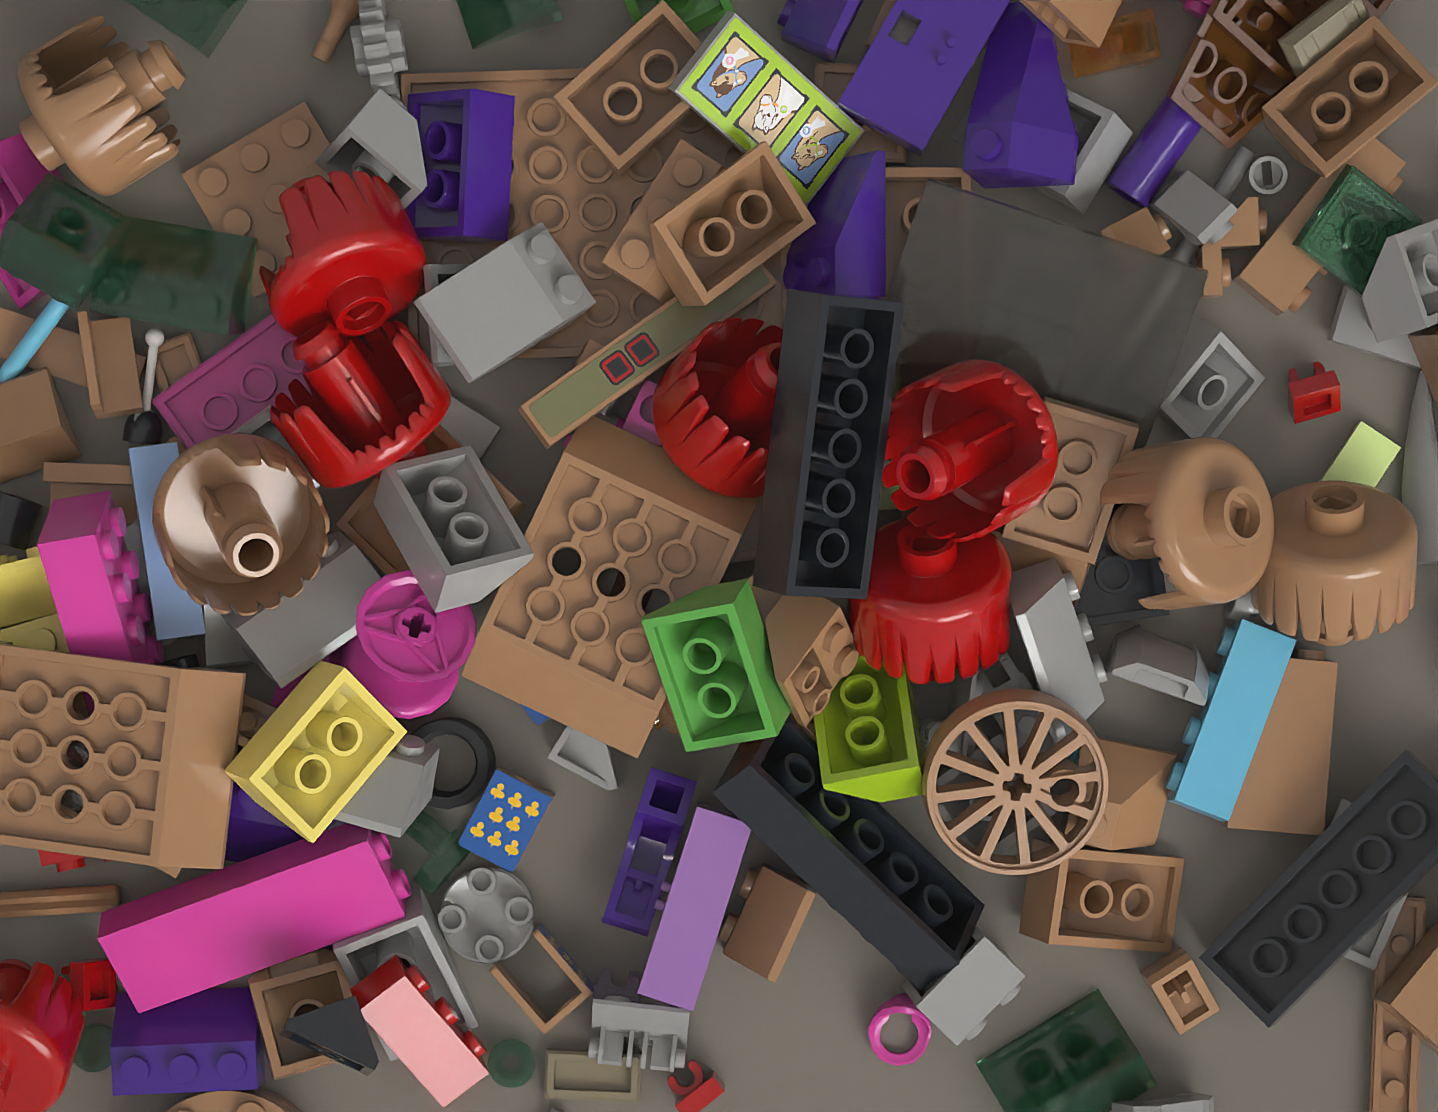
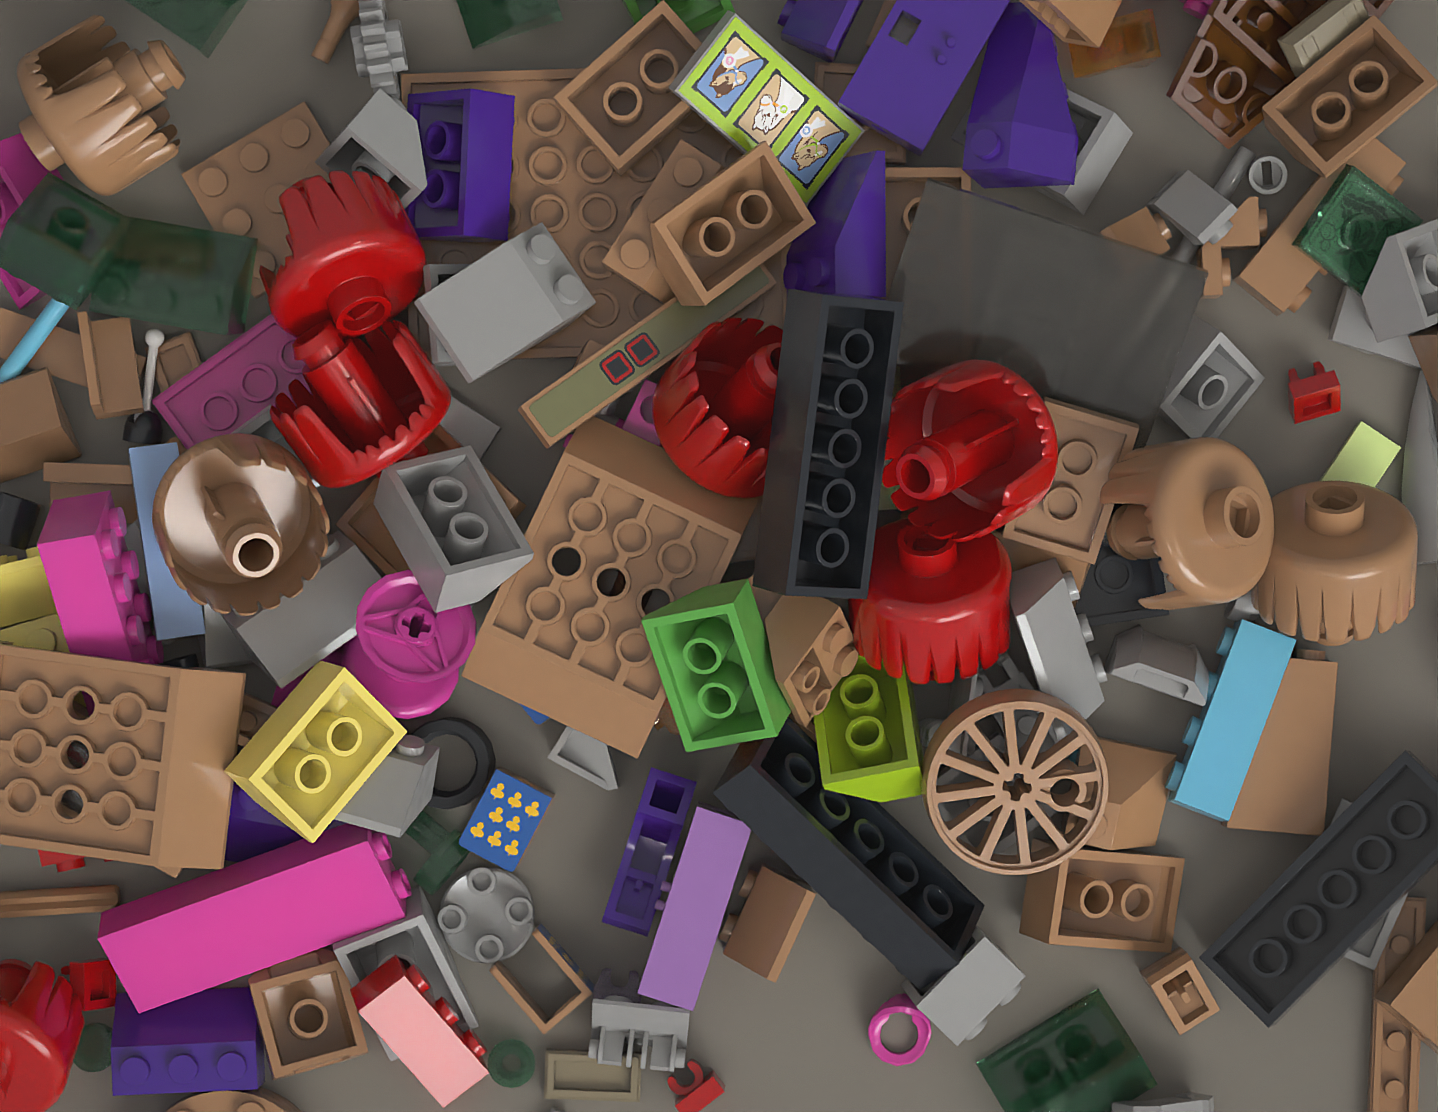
(336, 1033): black slope -> none
(1153, 154): dark purple piece -> none

